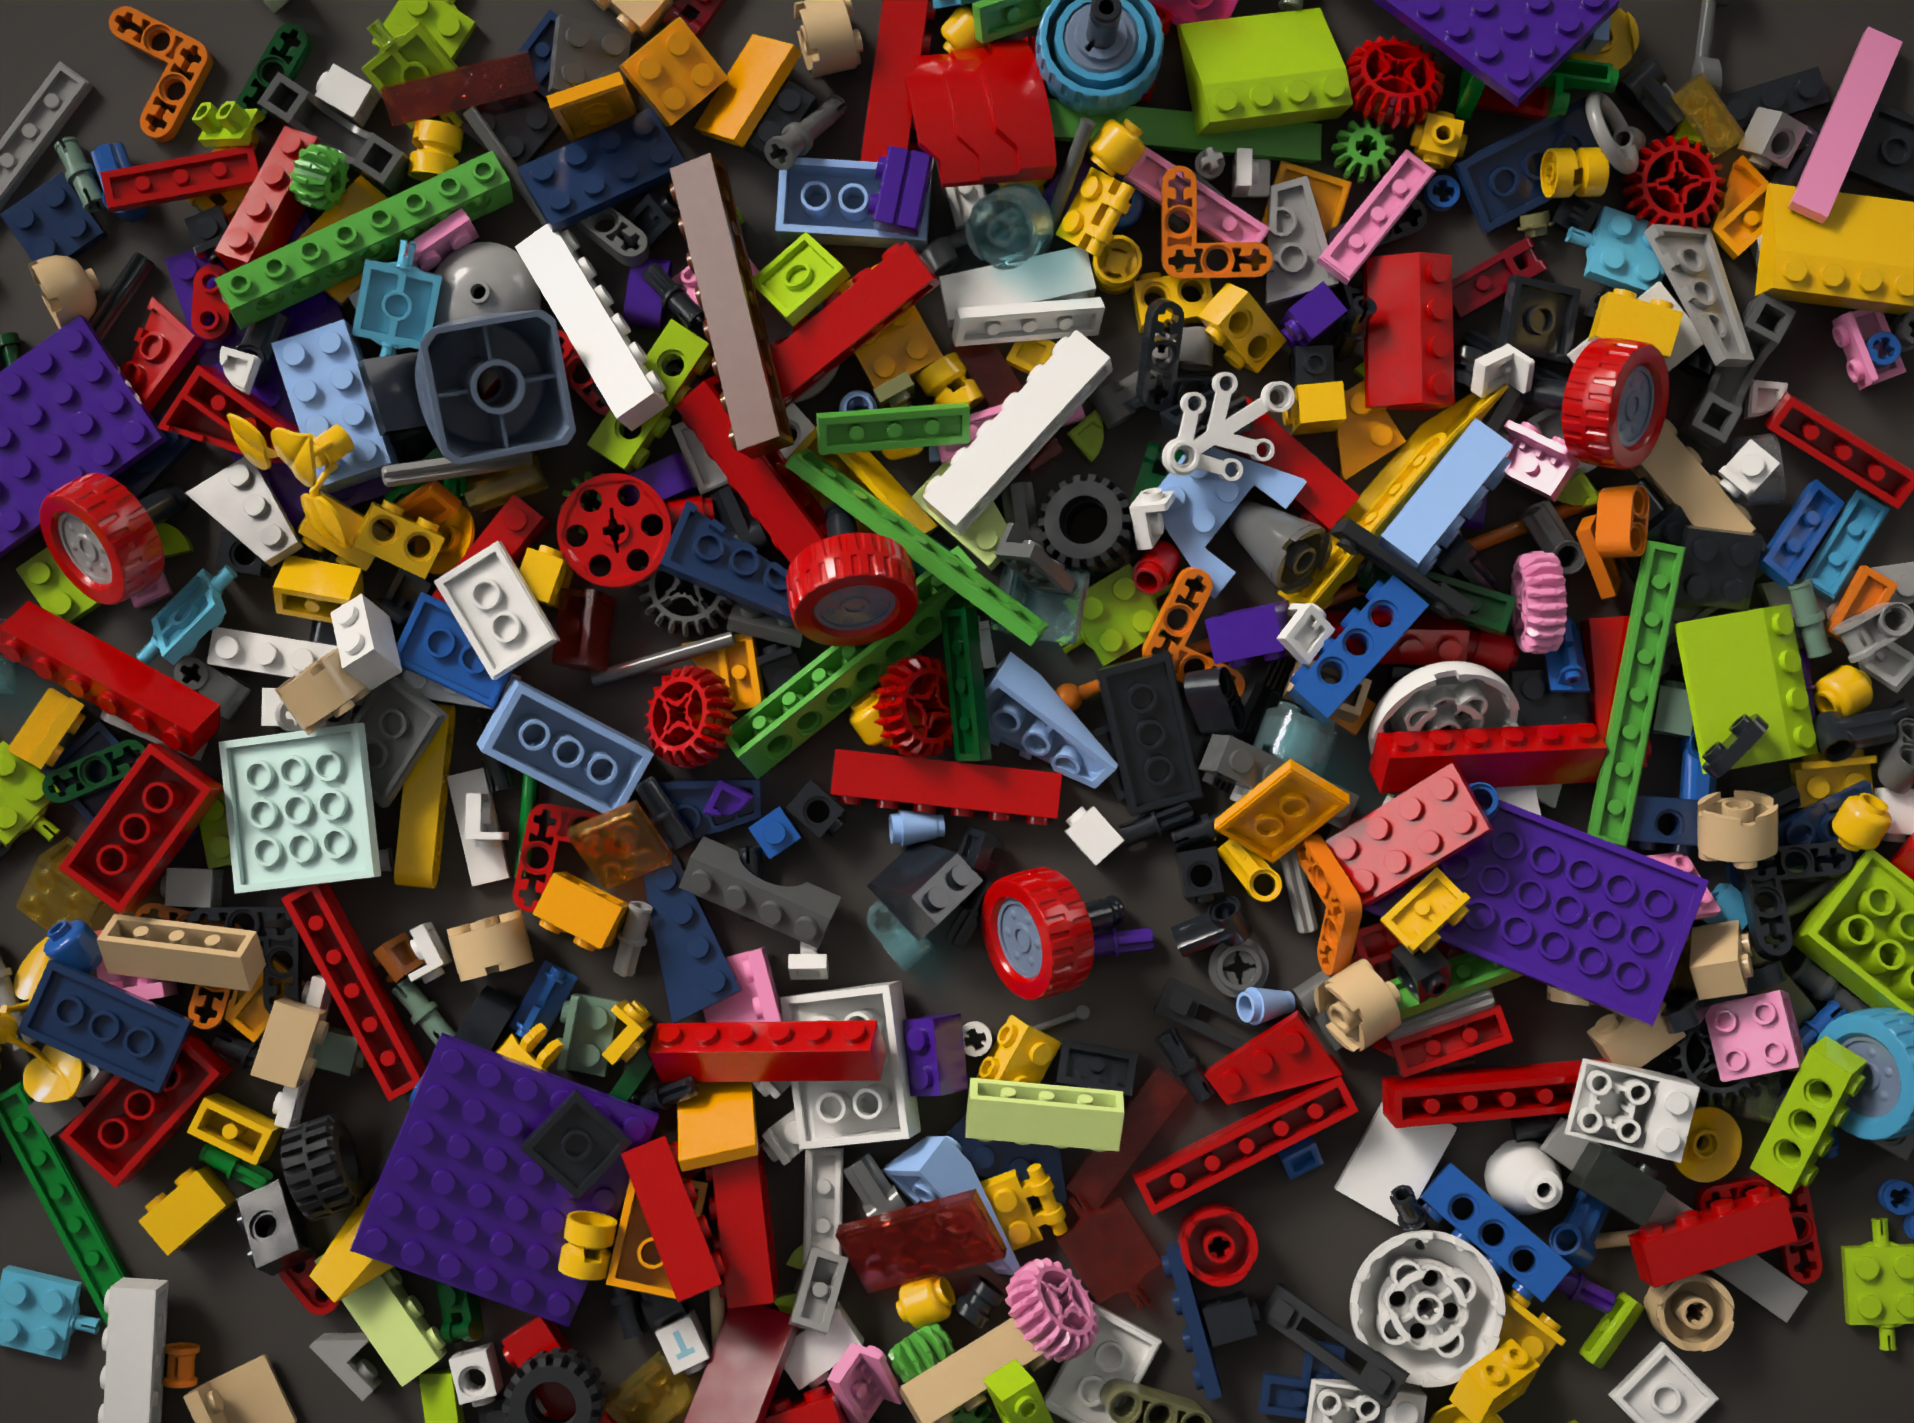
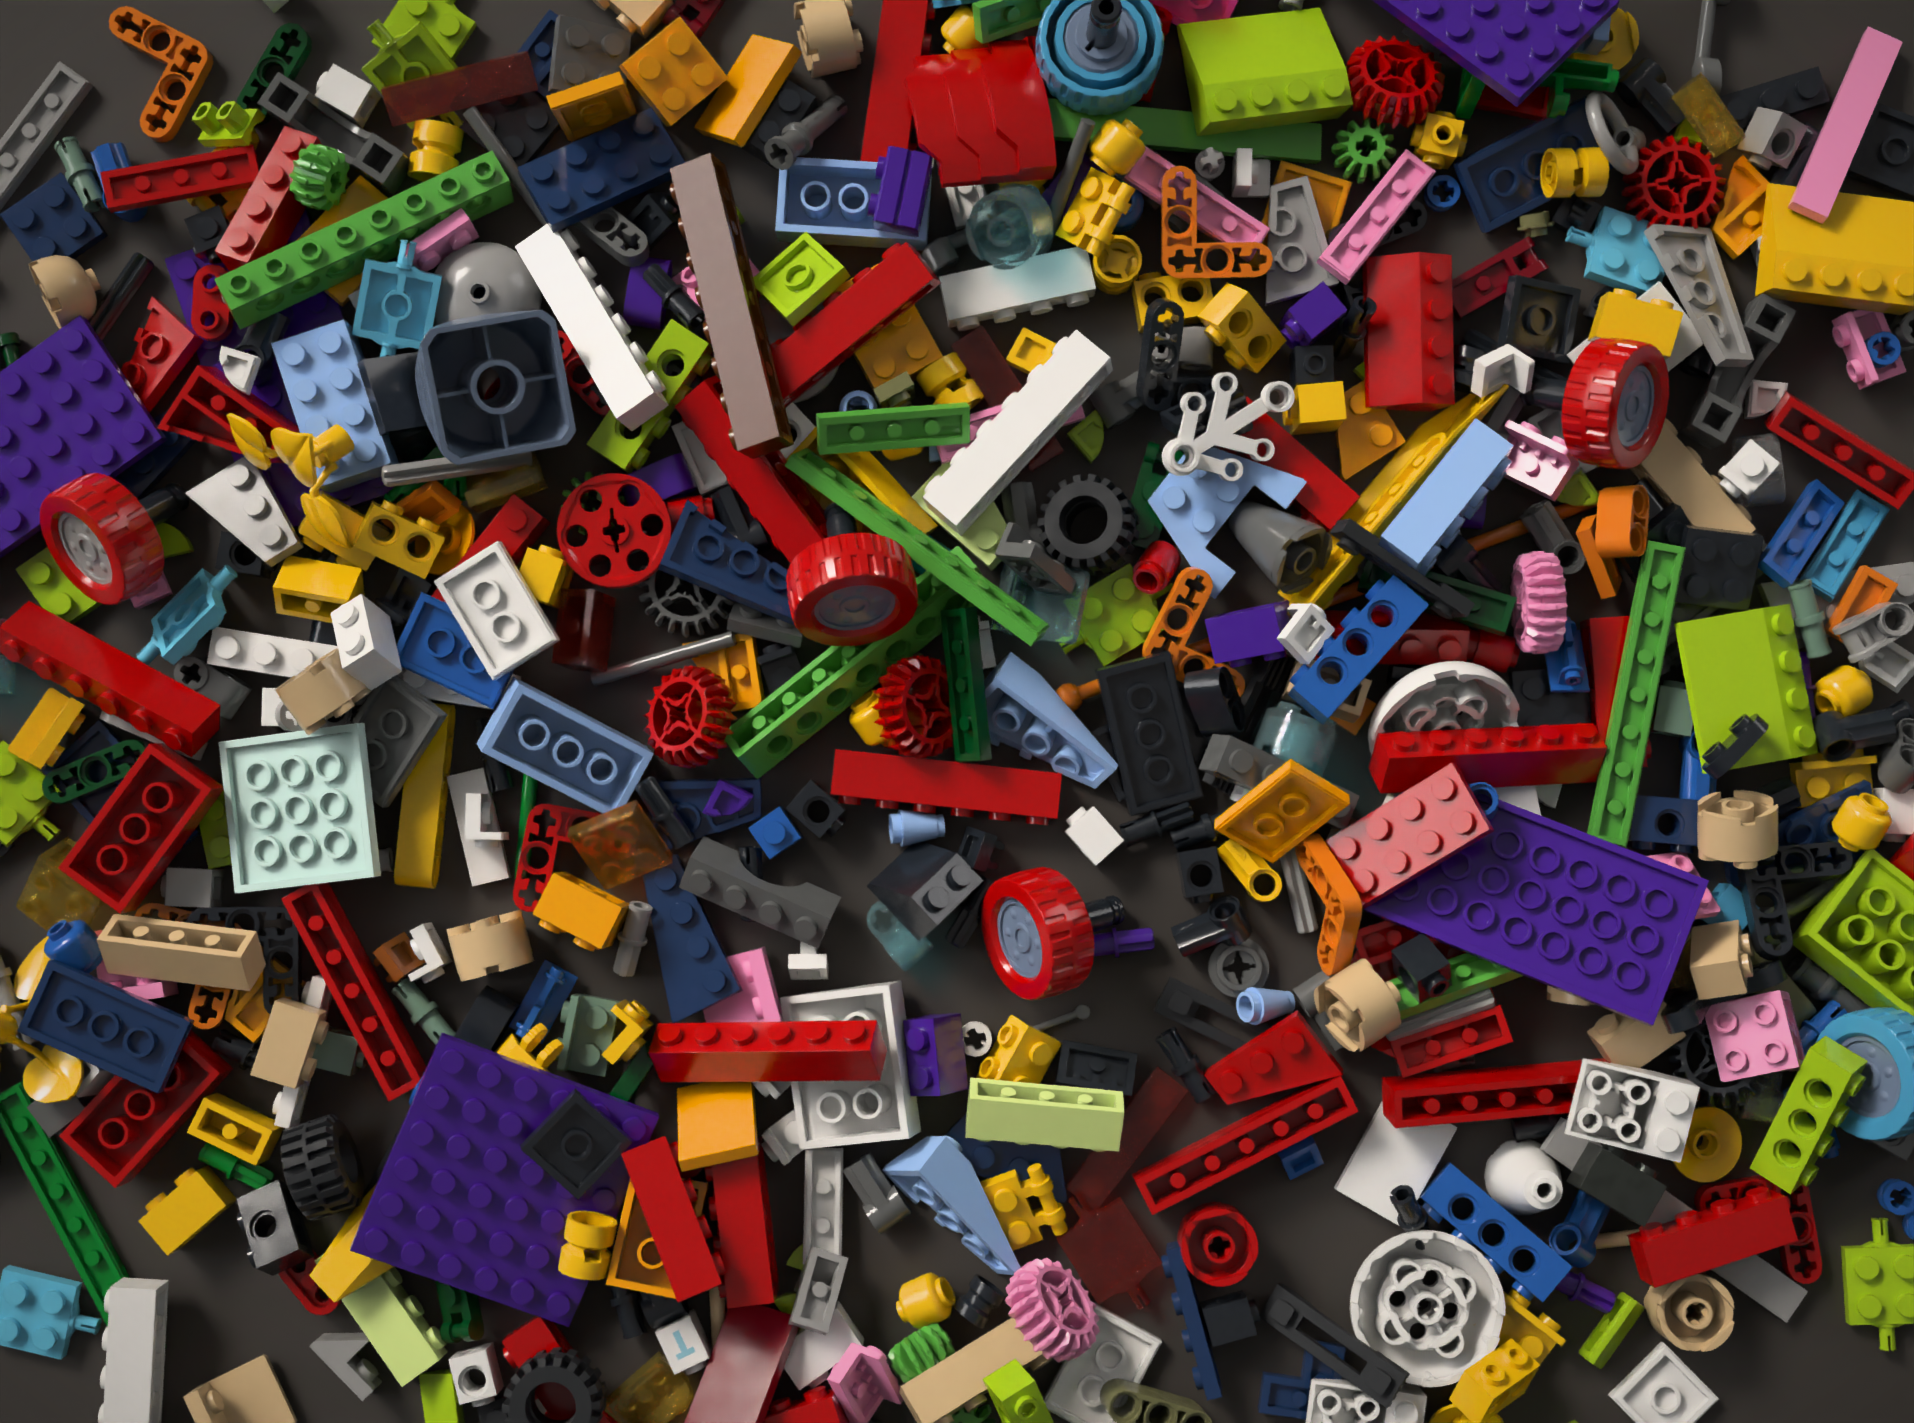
(181, 1365): orange bush -> none
(666, 1096): black axle -> none
(921, 1241): clear red plate -> none
(1027, 321): white plate -> none
(1146, 518): white bracket -> none
(1426, 911): yellow bracket -> none

